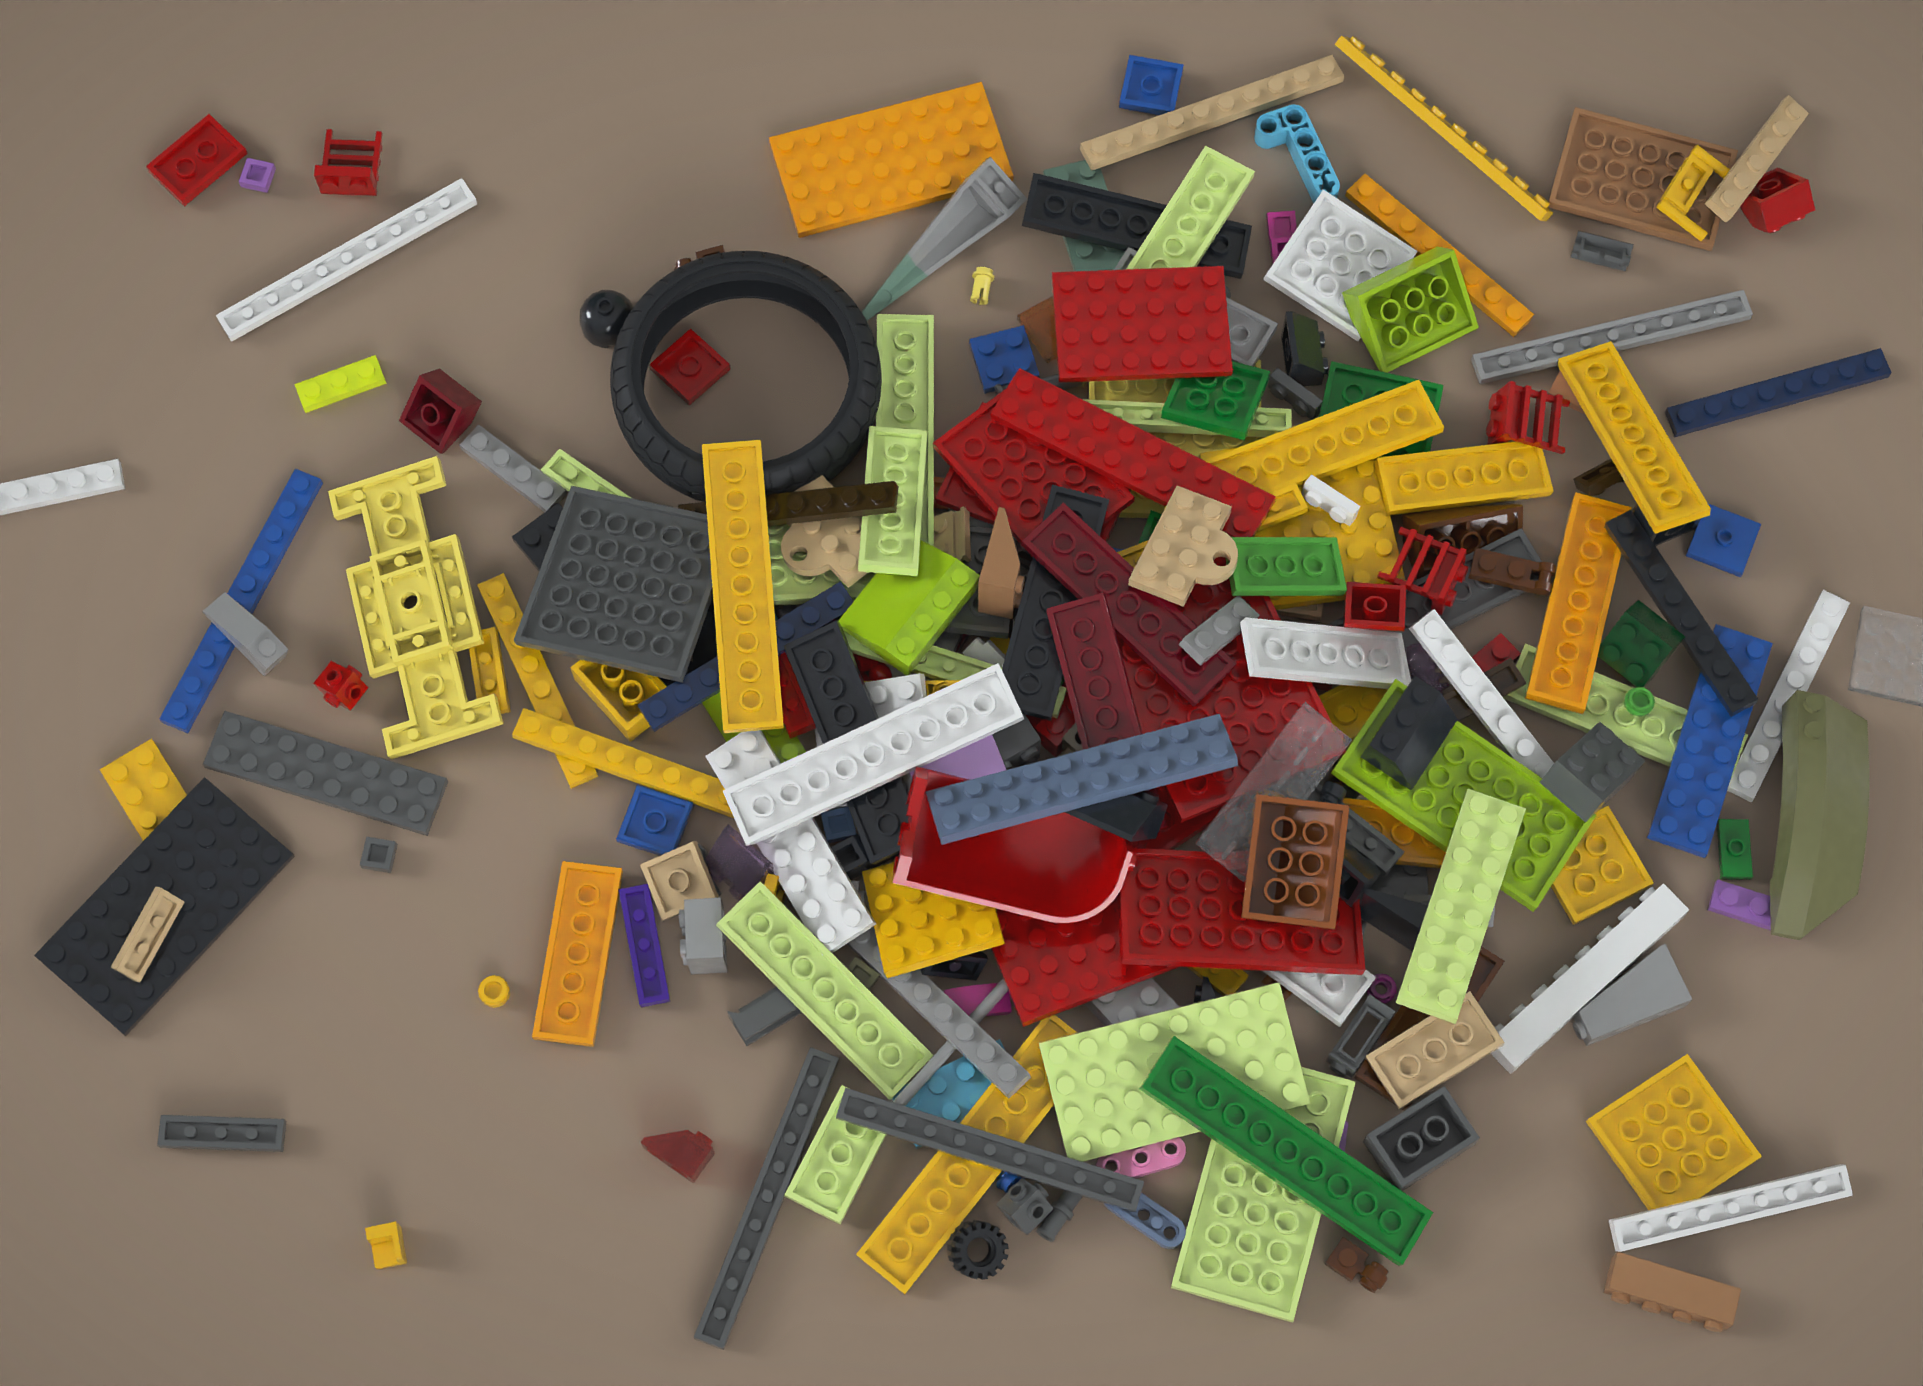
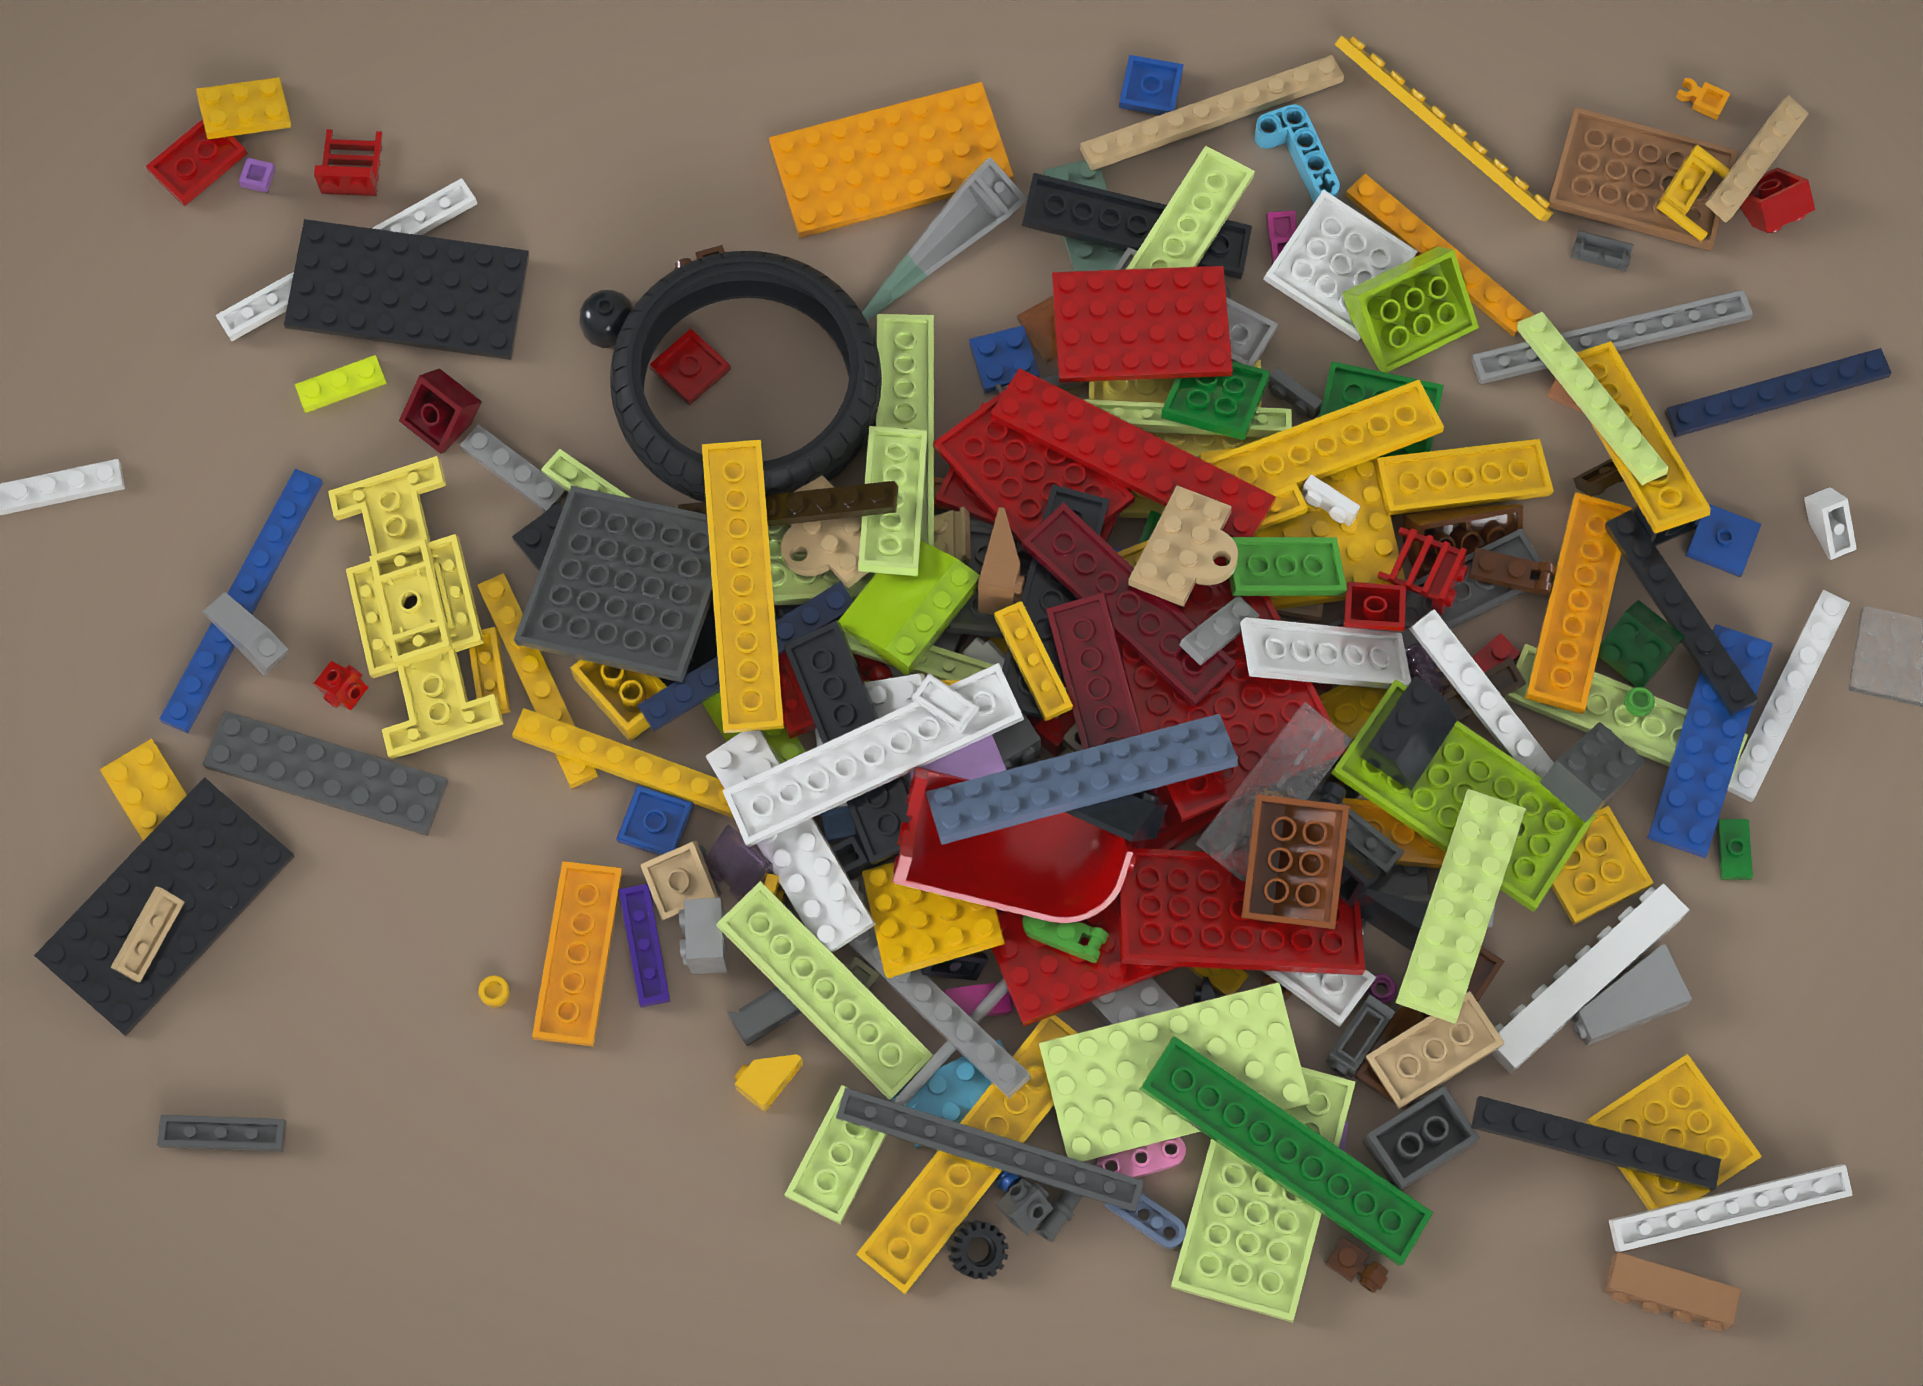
(243, 108): none -> yellow plate
(378, 854): dark grey plate -> none
(386, 1245): yellow panel -> none
(407, 289): none -> black plate
(681, 1151): clear red slope -> none
(766, 1078): none -> yellow slope
(766, 1199): dark grey plate -> none
(945, 702): none -> white tile
(982, 280): light yellow pin -> none
(1033, 661): none -> yellow plate
(1067, 936): none -> bright green plate
(1303, 350): black slope -> none
(1511, 412): red plate -> none
(1592, 398): none -> yellowish green plate
(1596, 1143): none -> black plate
(1707, 100): none -> light orange plate
(1741, 904): medium lavender plate -> none
(1820, 813): olive slope -> none
(1831, 522): none -> white slope

